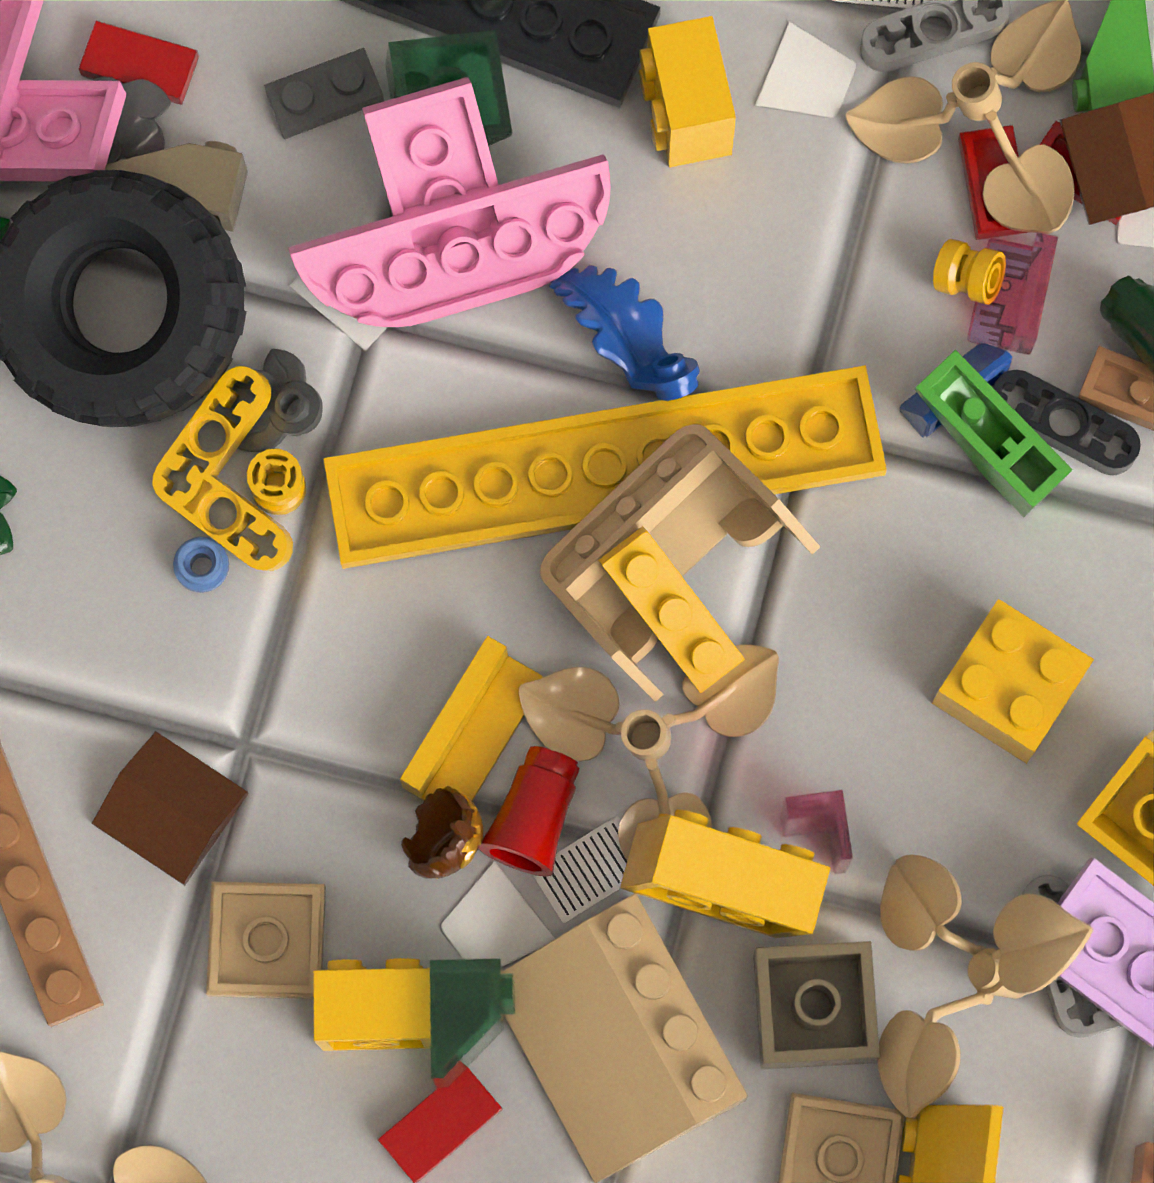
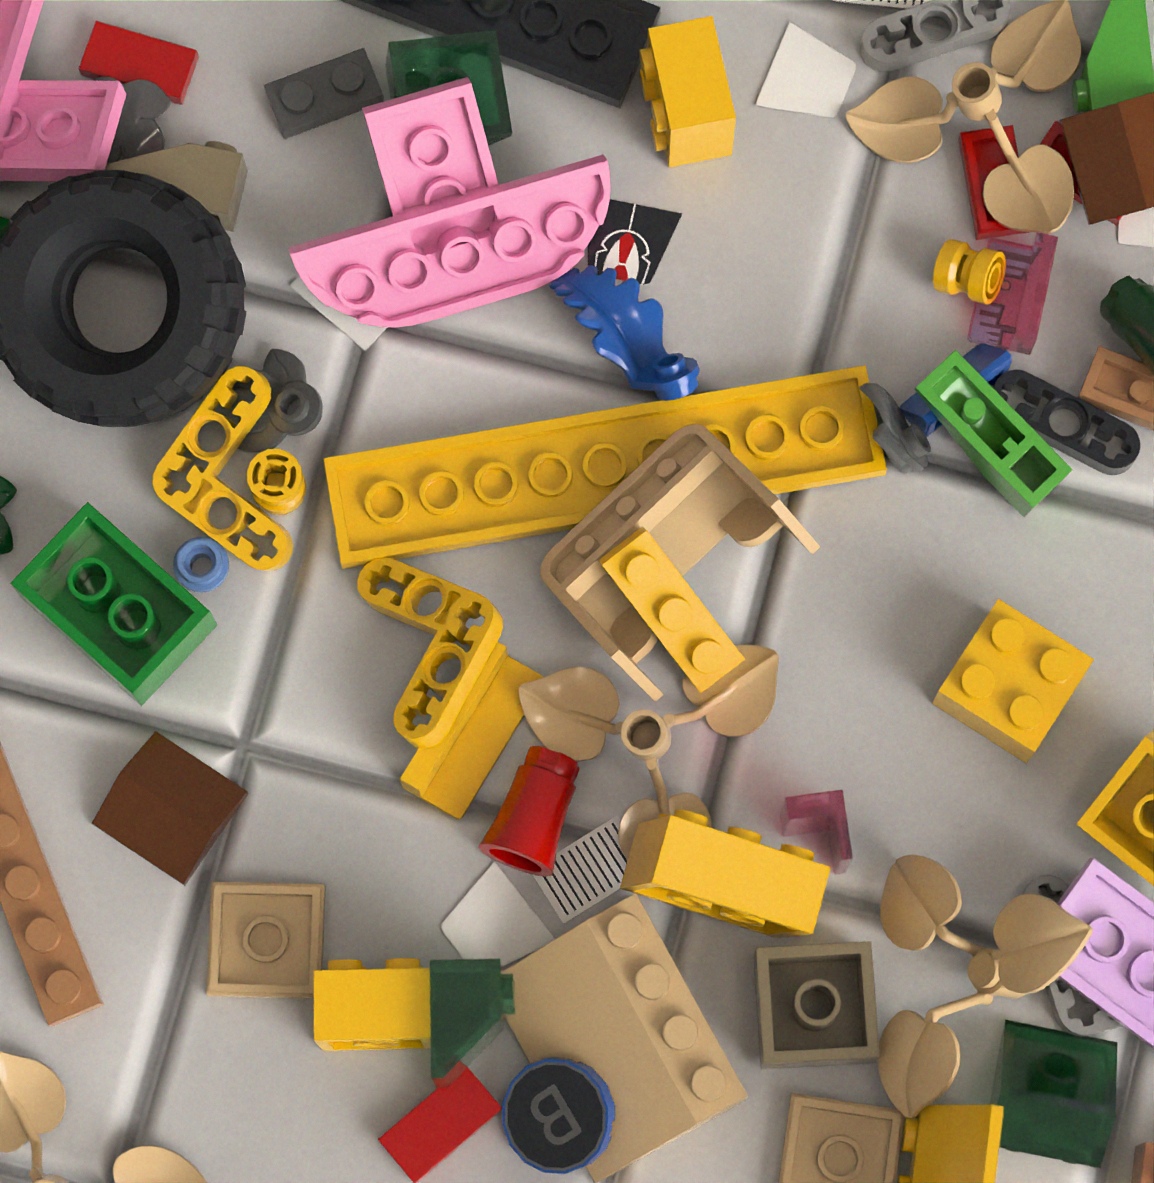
(114, 603): none -> green brick
(445, 834): reddish brown hair -> none
(448, 626): none -> yellow beam
(558, 1115): none -> black tile
(632, 240): none -> black sticker
(902, 443): none -> dark grey plate
(1055, 1093): none -> clear green slope

